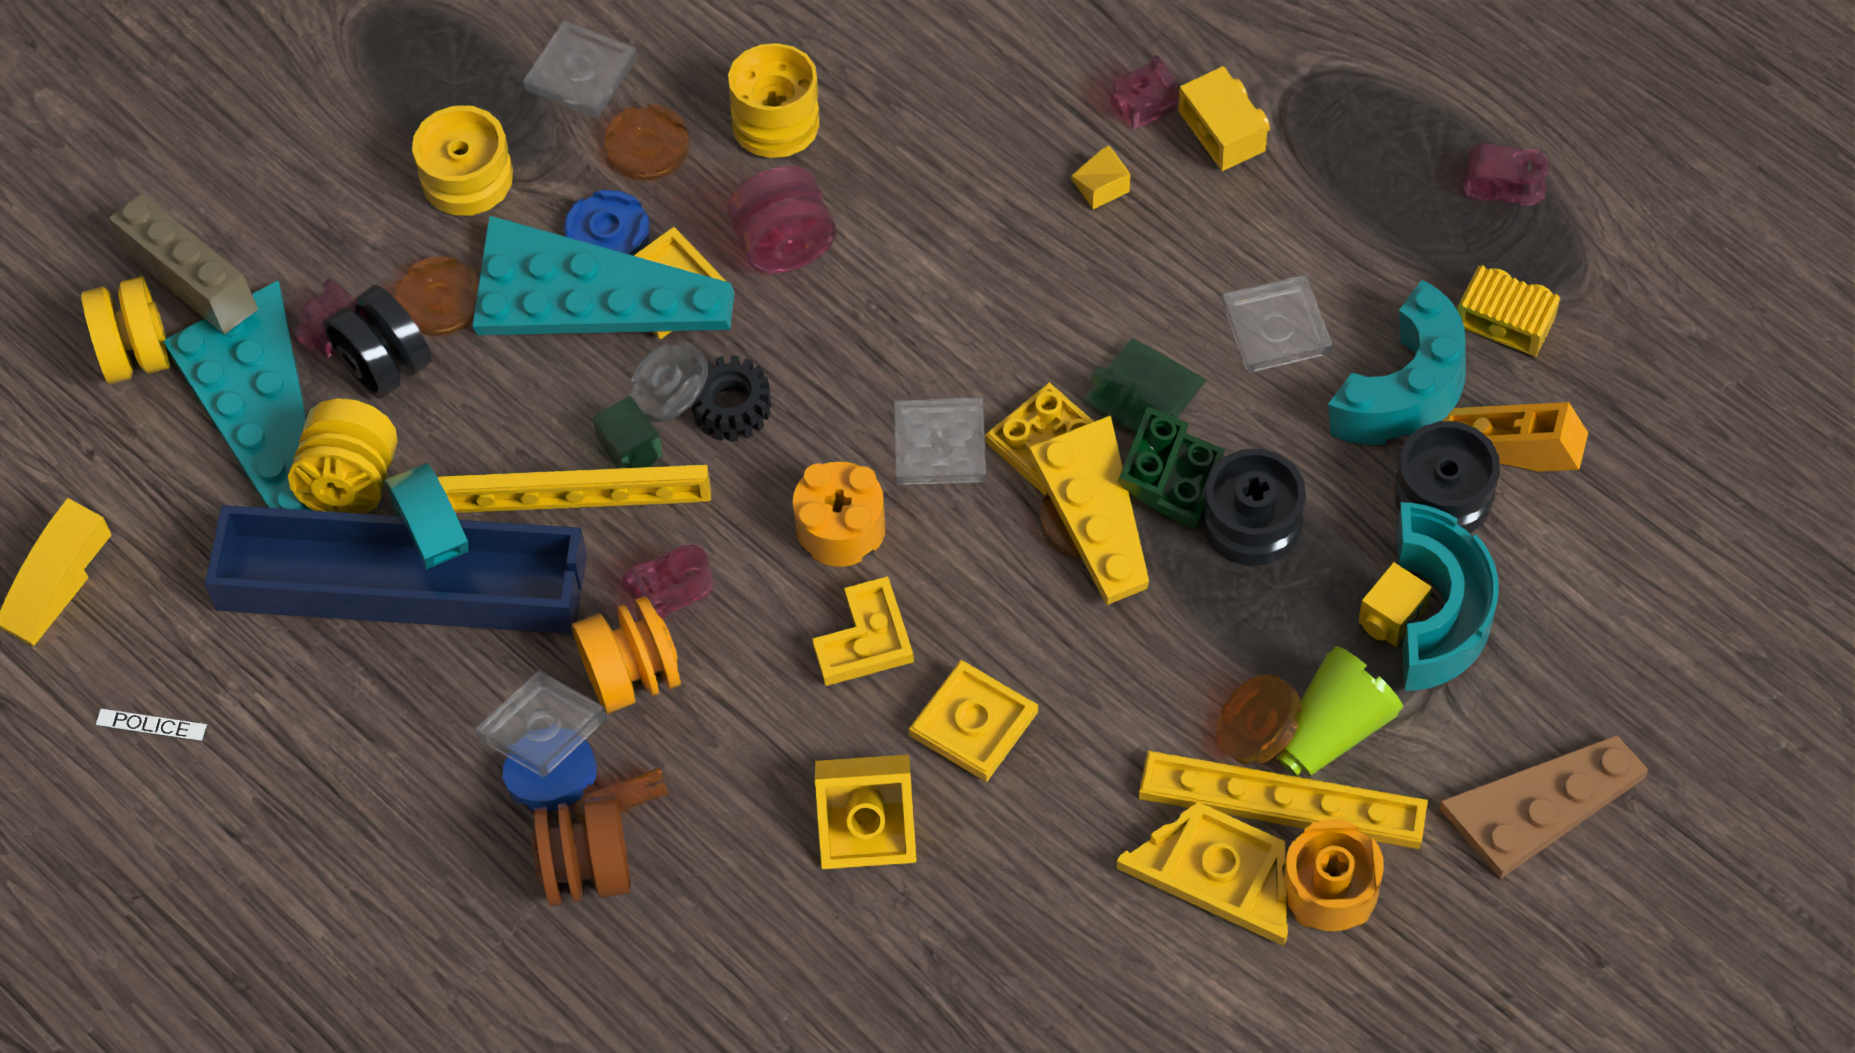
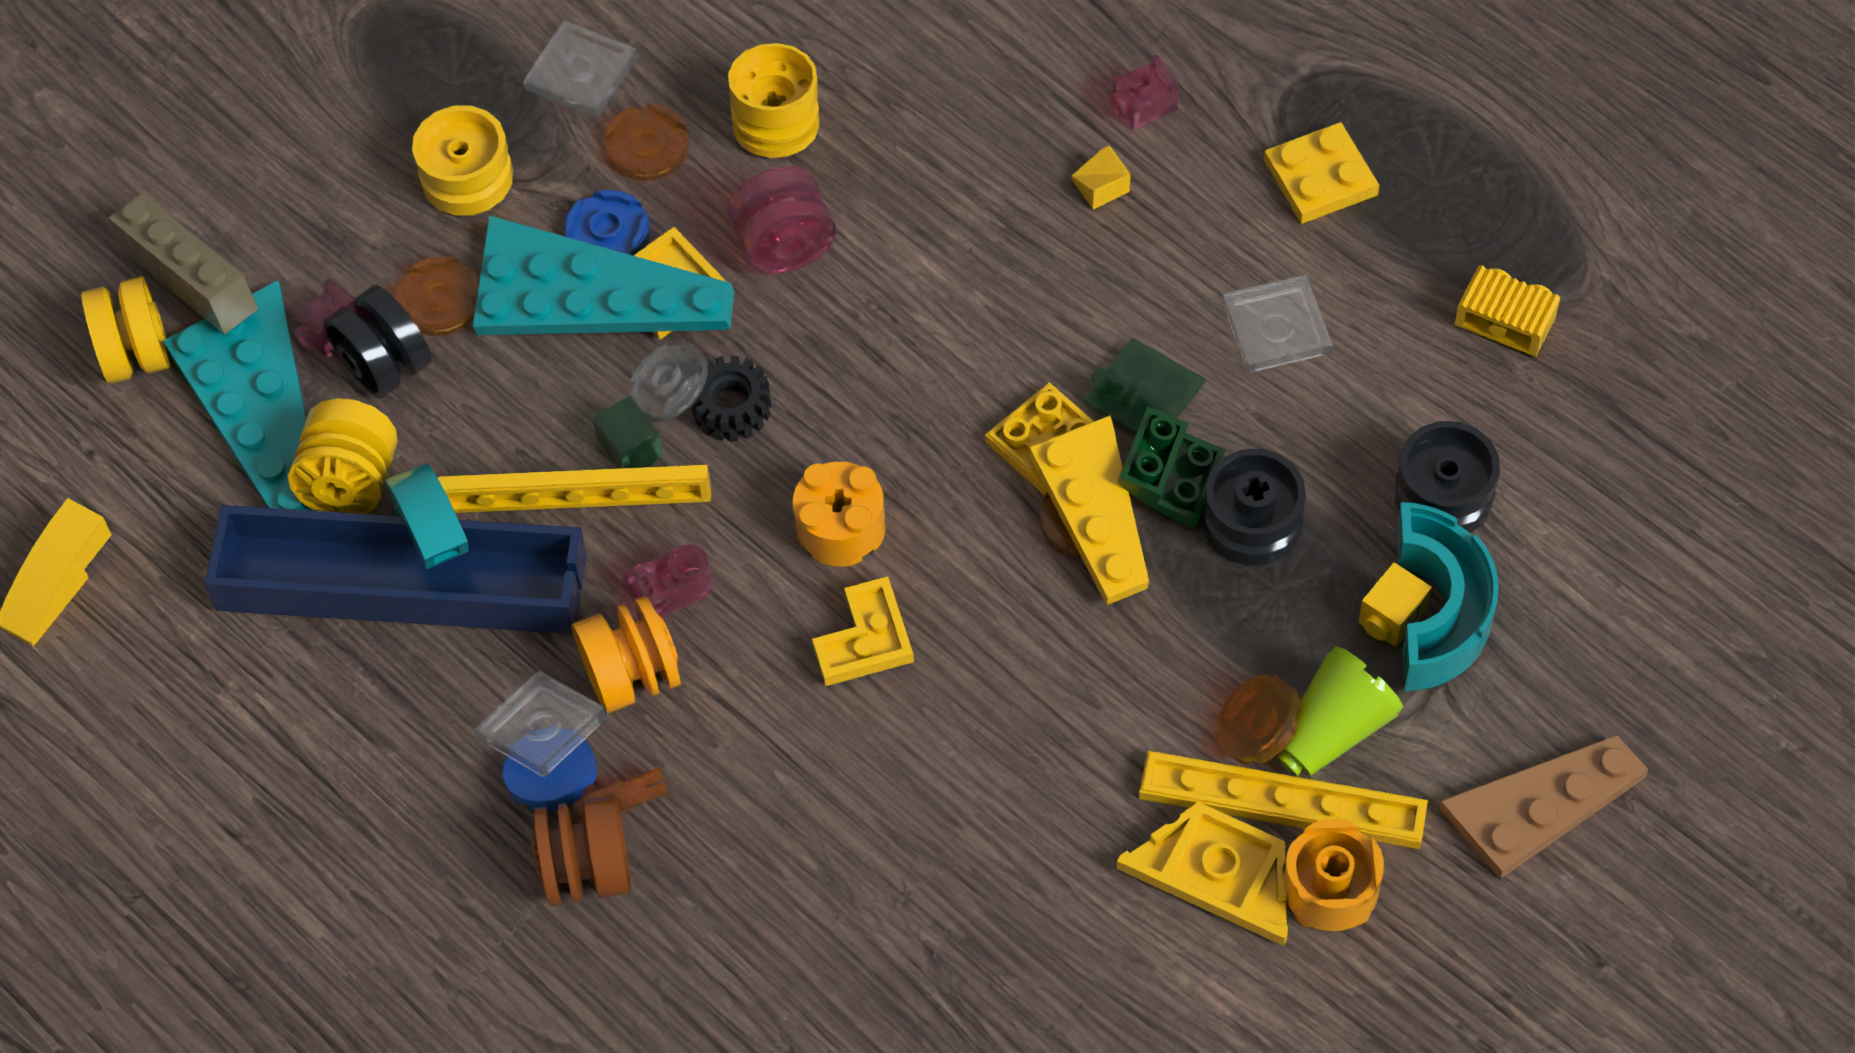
(151, 724): white sticker -> none
(865, 811): yellow slope -> none
(940, 441): clear tile -> none
(973, 720): yellow plate -> none
(1223, 118): yellow brick -> none
(1321, 173): none -> yellow plate
(1419, 394): teal brick -> none
(1502, 173): clear pink piece -> none
(1530, 434): light orange slope -> none

